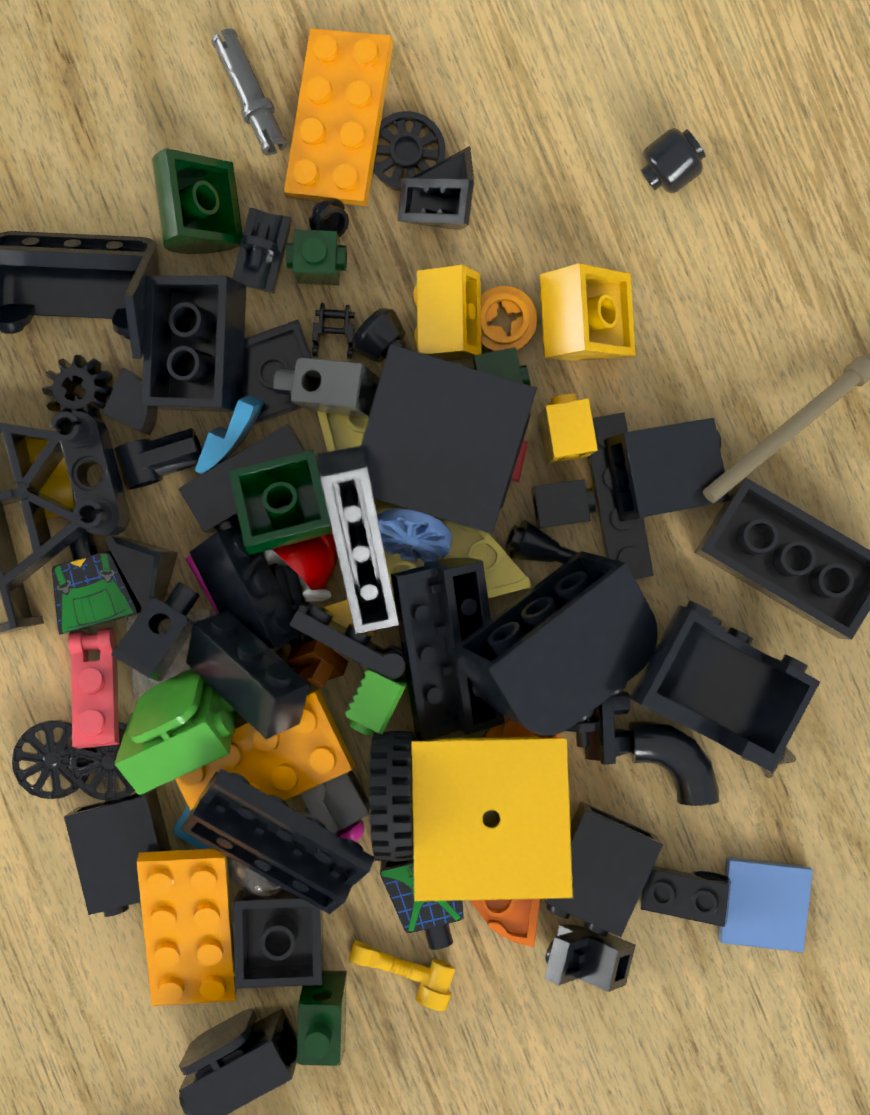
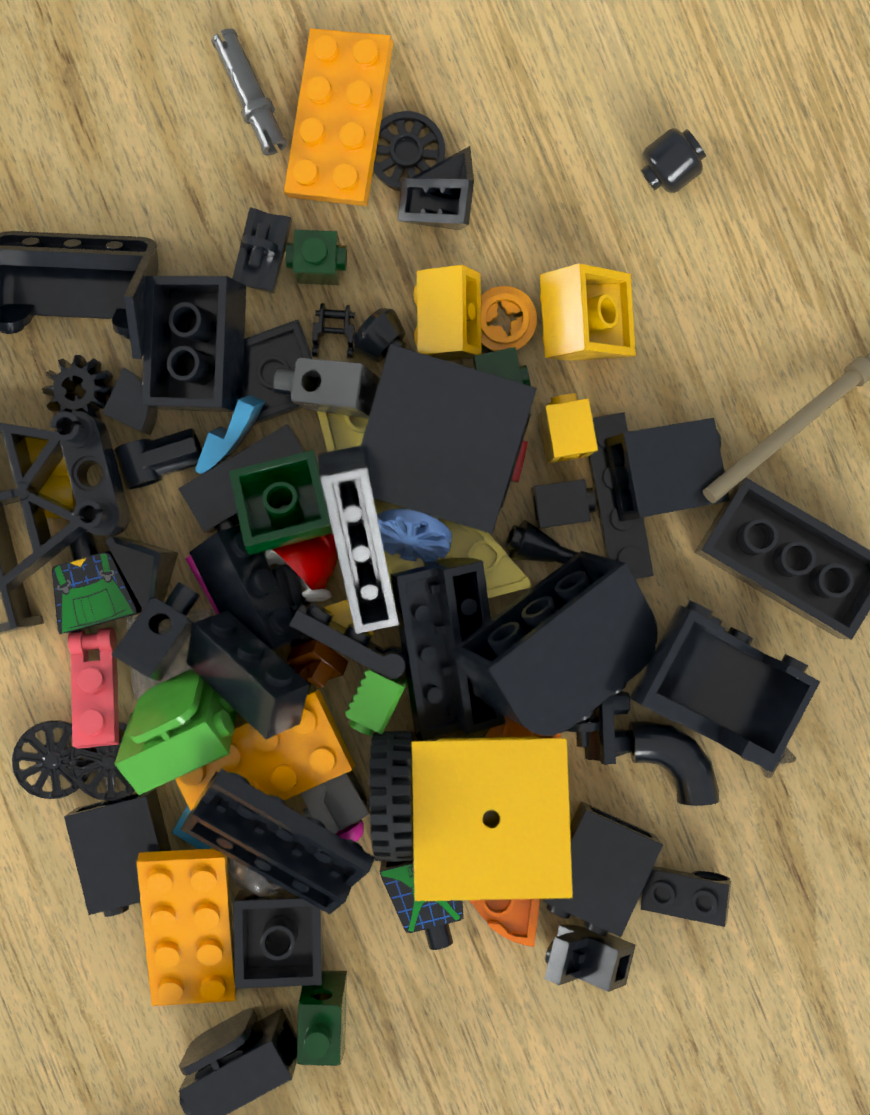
(196, 202): dark green brick -> none
(337, 220): black plate -> none
(433, 981): yellow brick -> none
(767, 904): medium blue tile -> none

